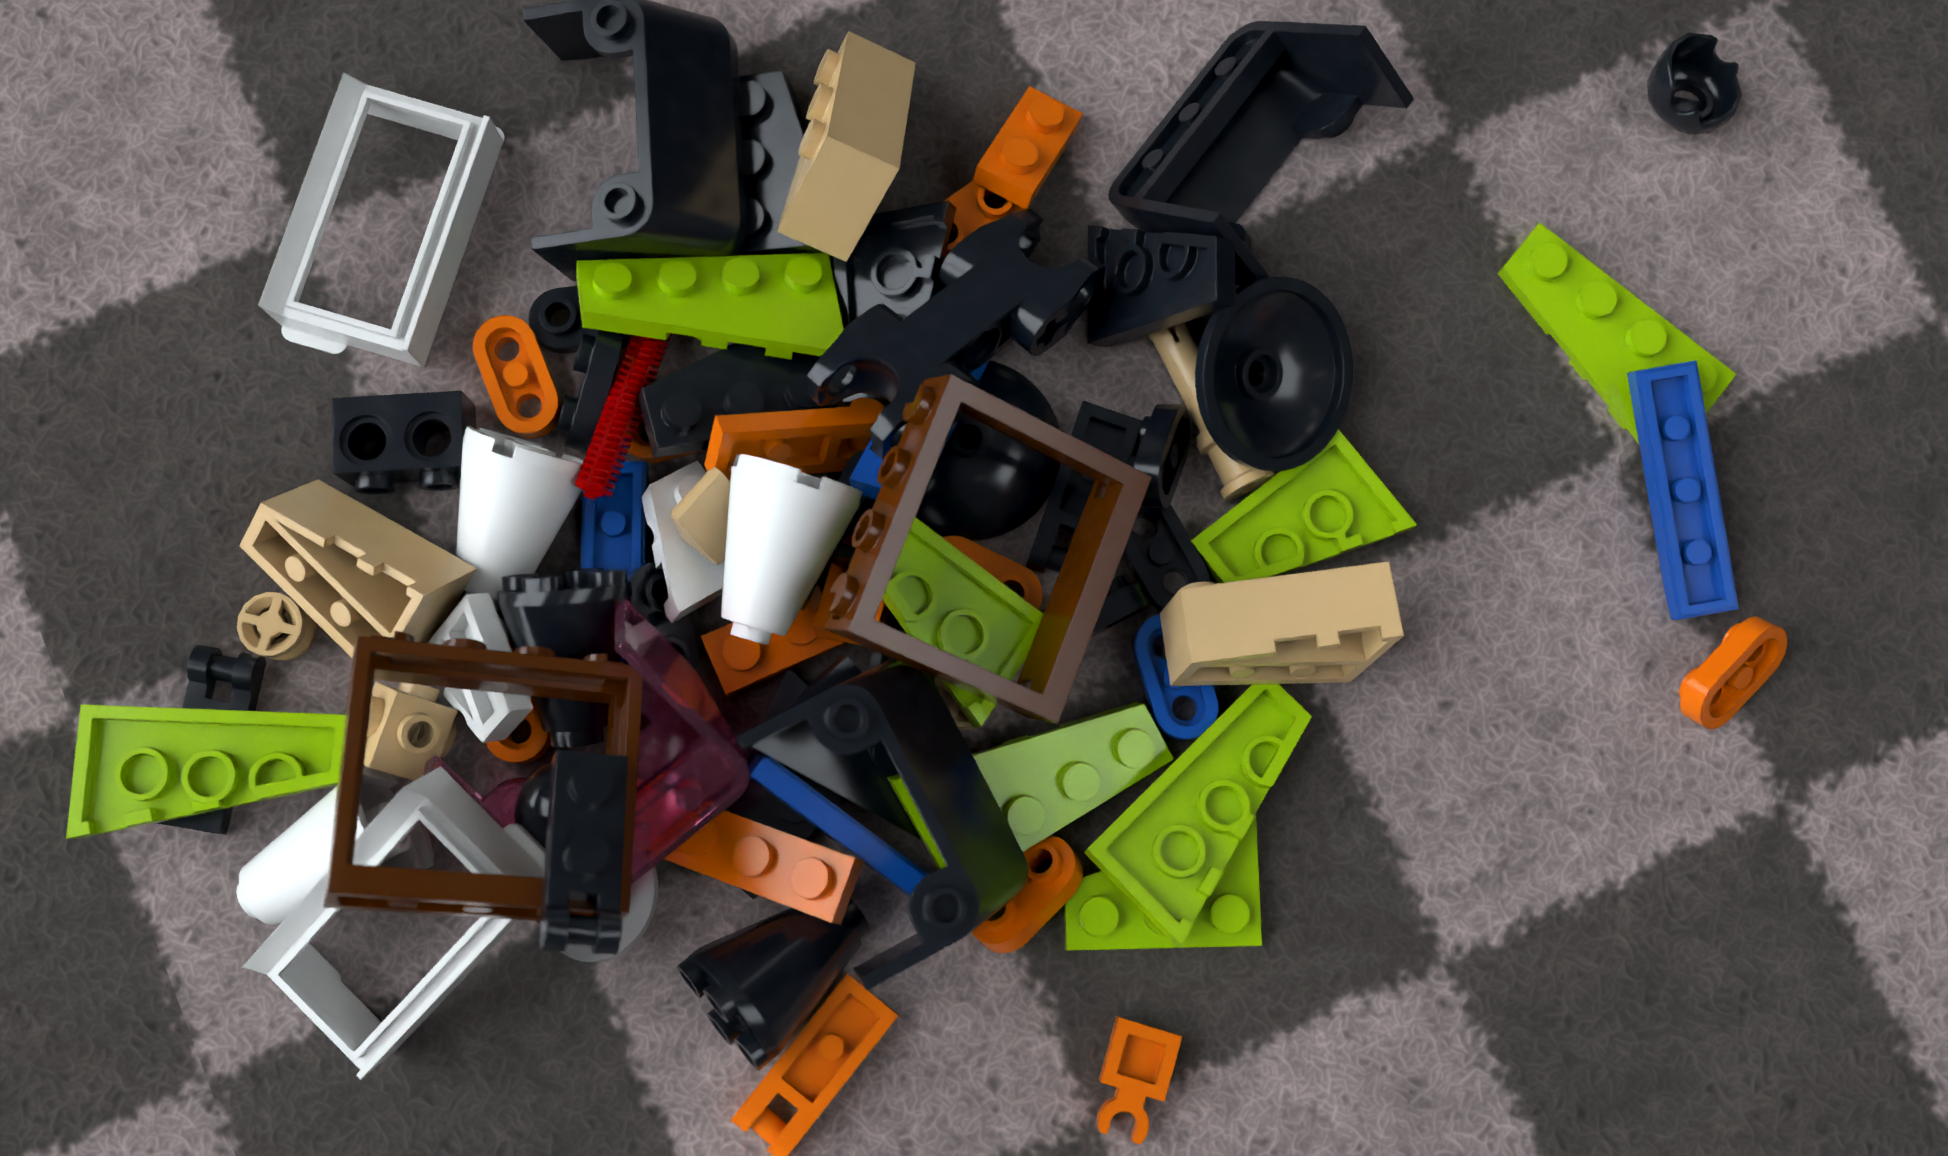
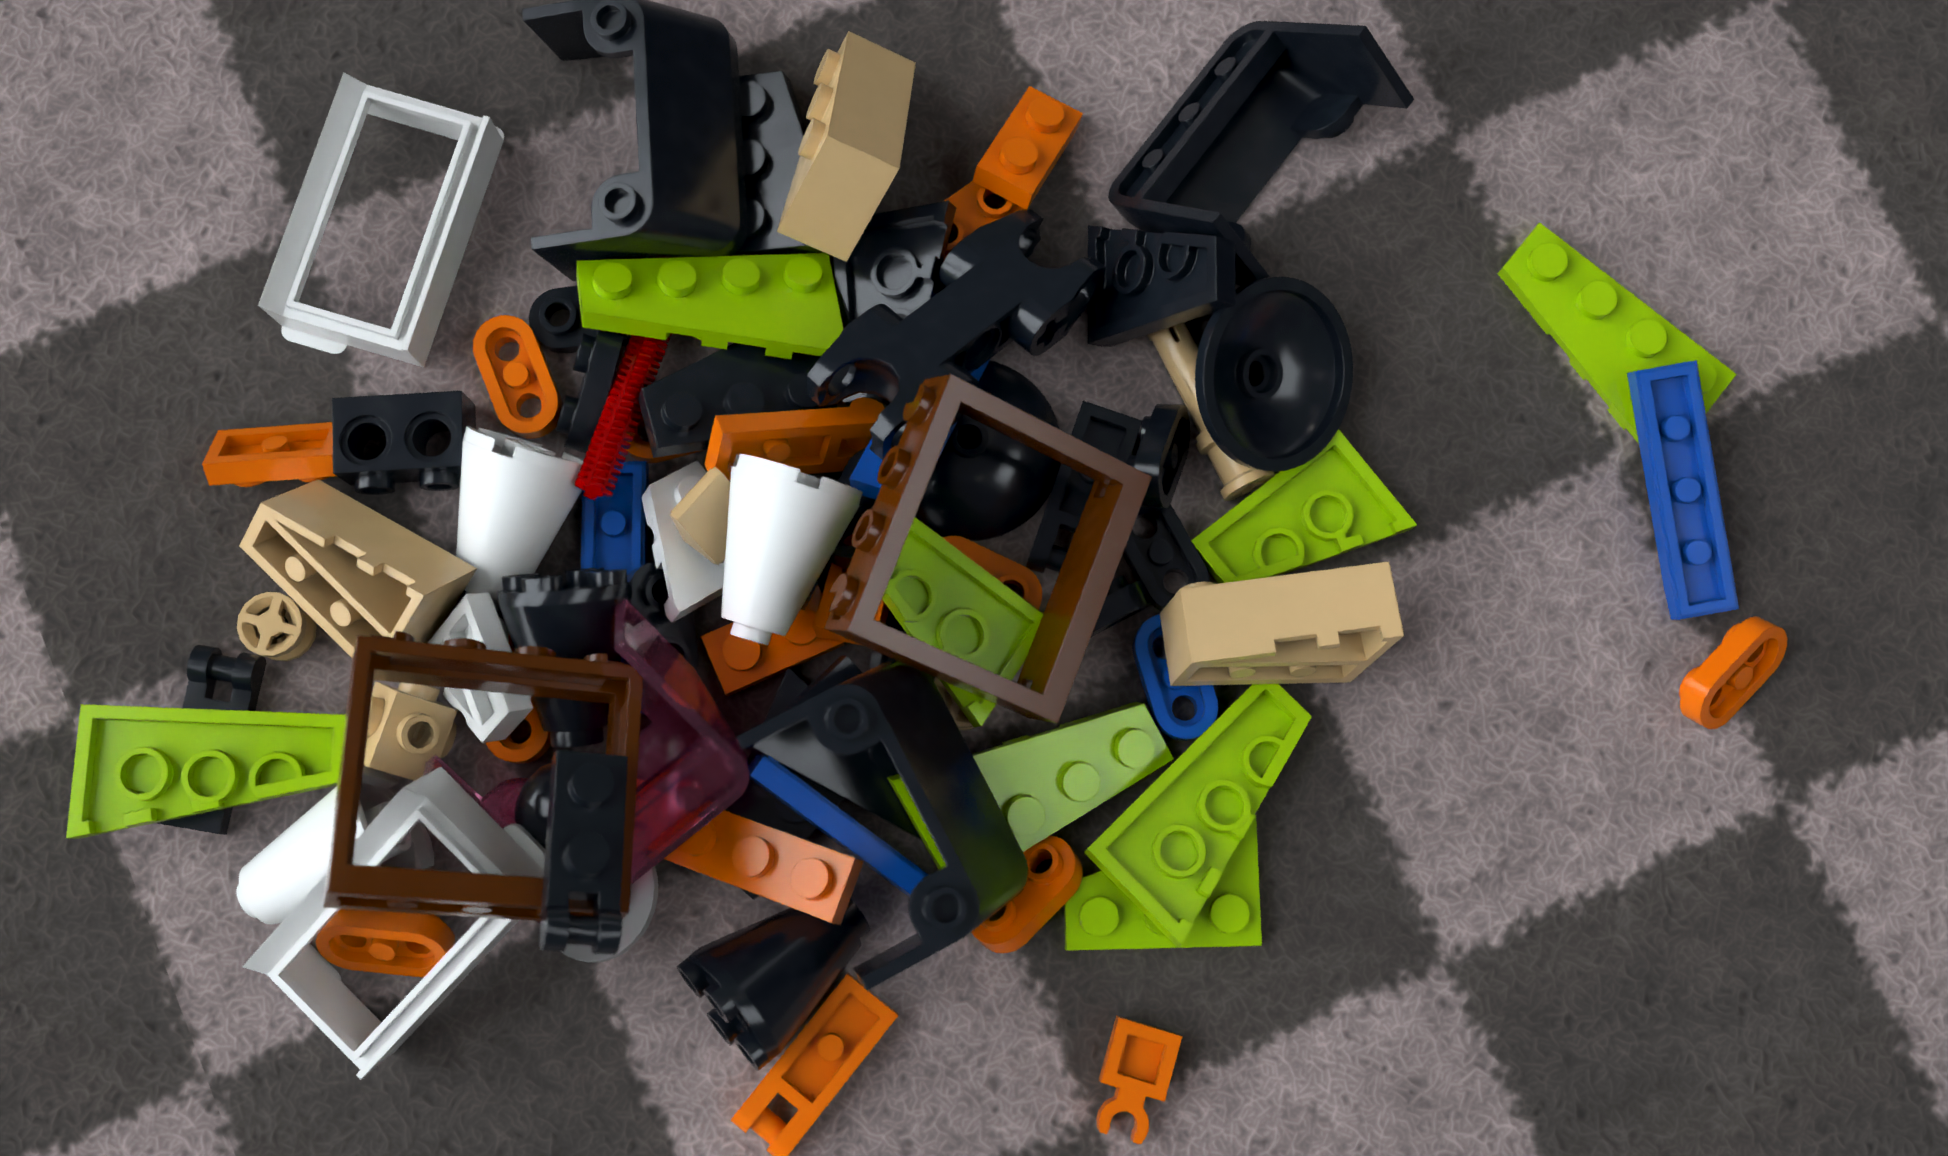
(270, 454): none -> orange plate
(385, 941): none -> orange plate
(1694, 67): black hair -> none

